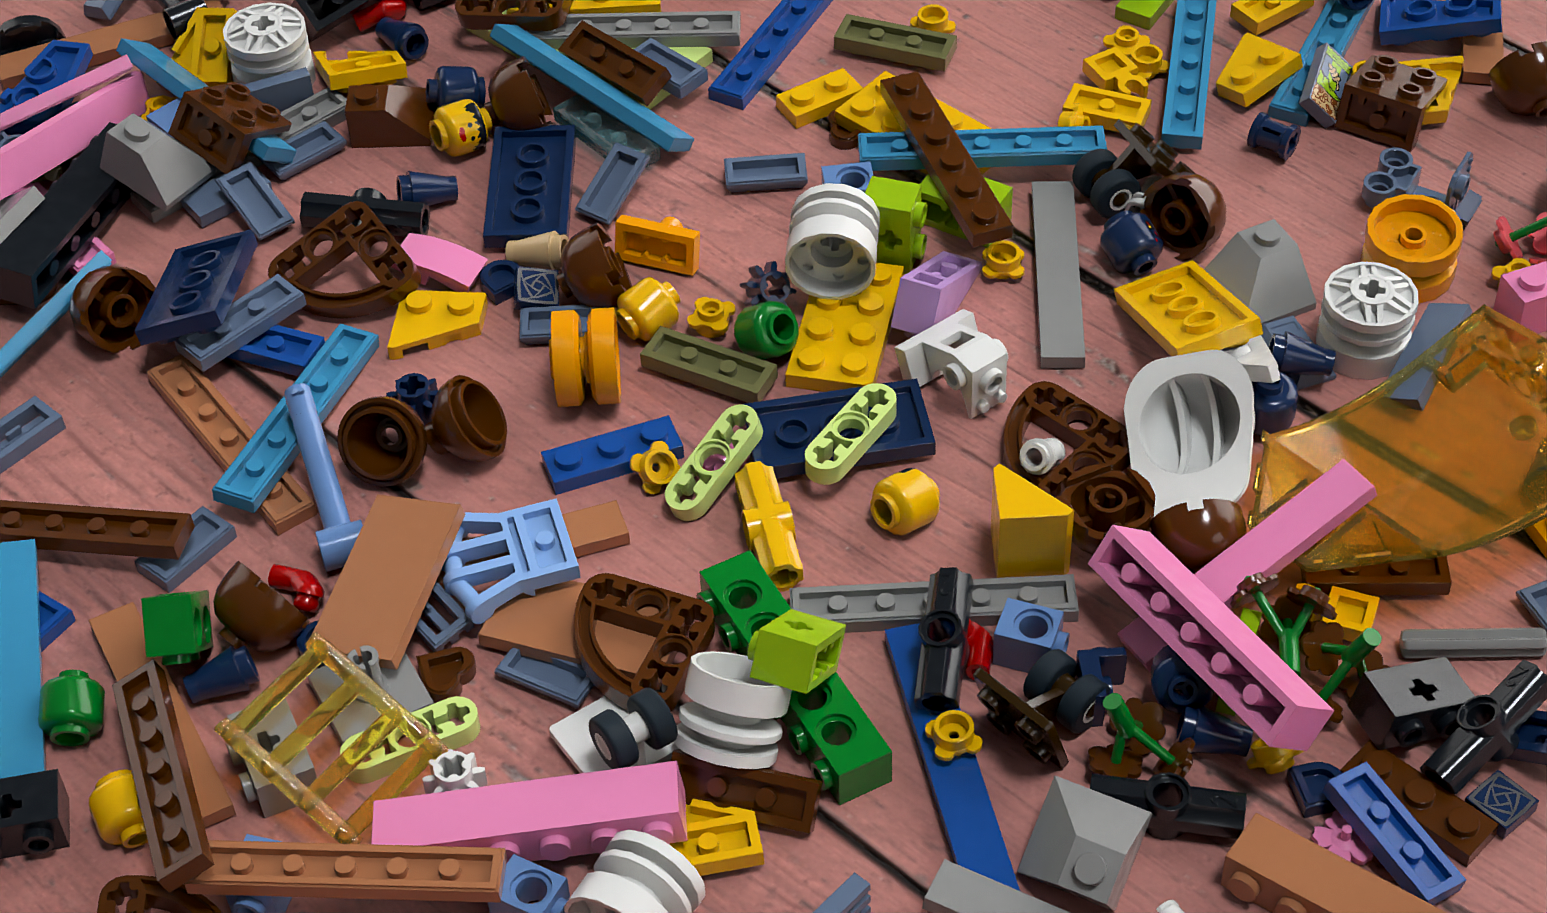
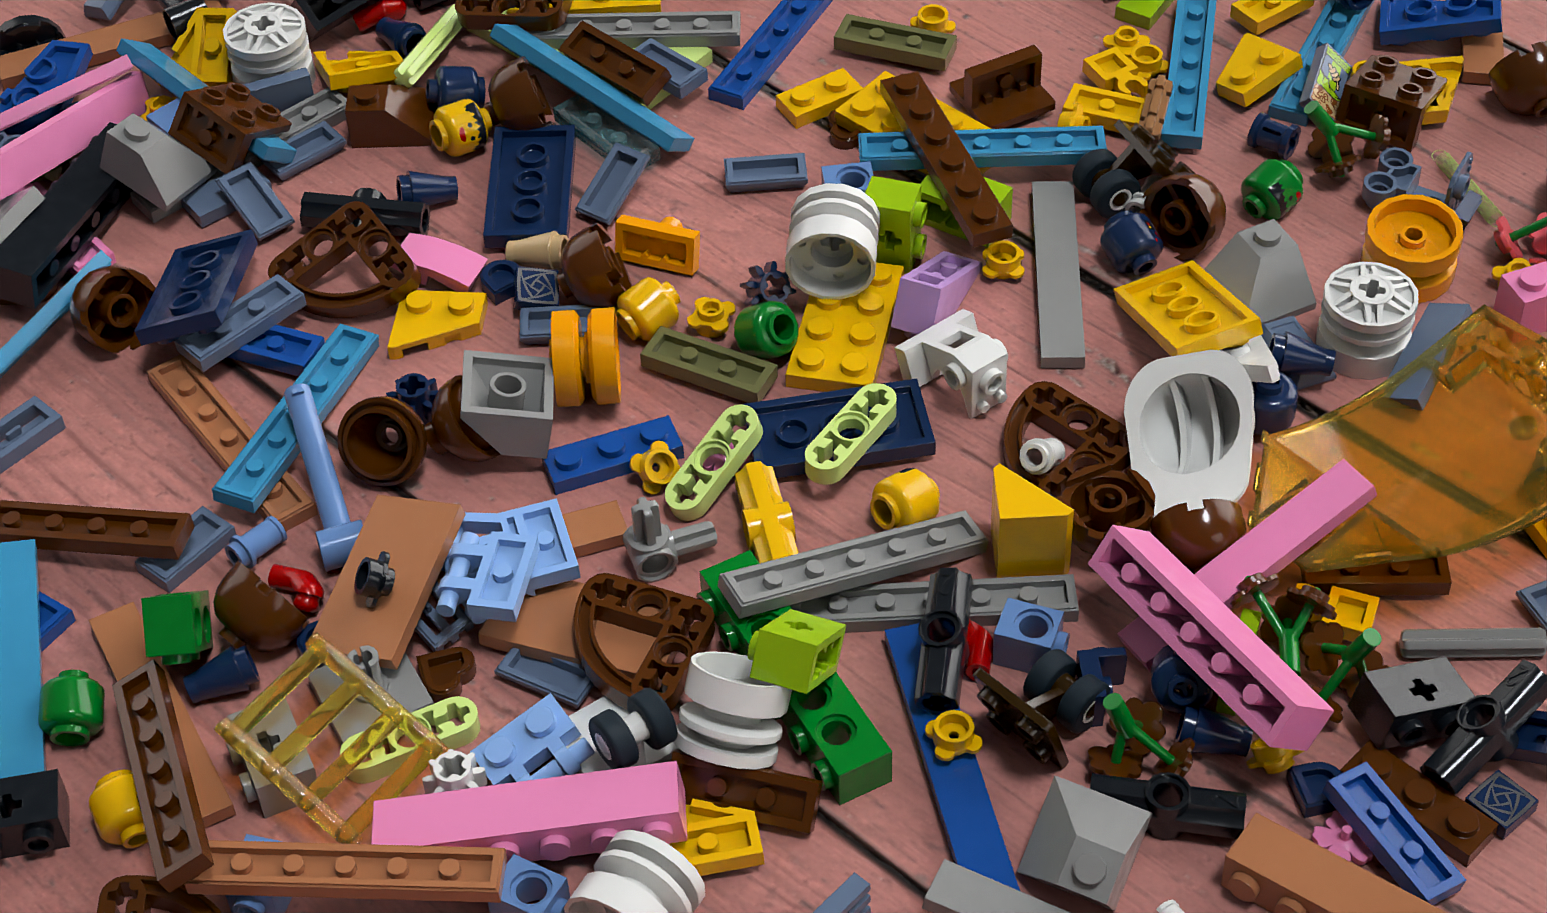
(255, 542): none -> medium blue pin
(374, 578): none -> black plate
(428, 48): none -> yellowish green axle
(501, 578): none -> light blue plate
(509, 401): none -> light grey slope
(531, 741): none -> light blue plate
(656, 548): none -> light grey axle
(851, 564): none -> light grey tile
(1004, 89): none -> reddish brown bracket
(1156, 105): none -> medium nougat axle
(1272, 189): none -> green head
(1334, 140): none -> reddish brown plant
(1473, 184): none -> yellowish green piece

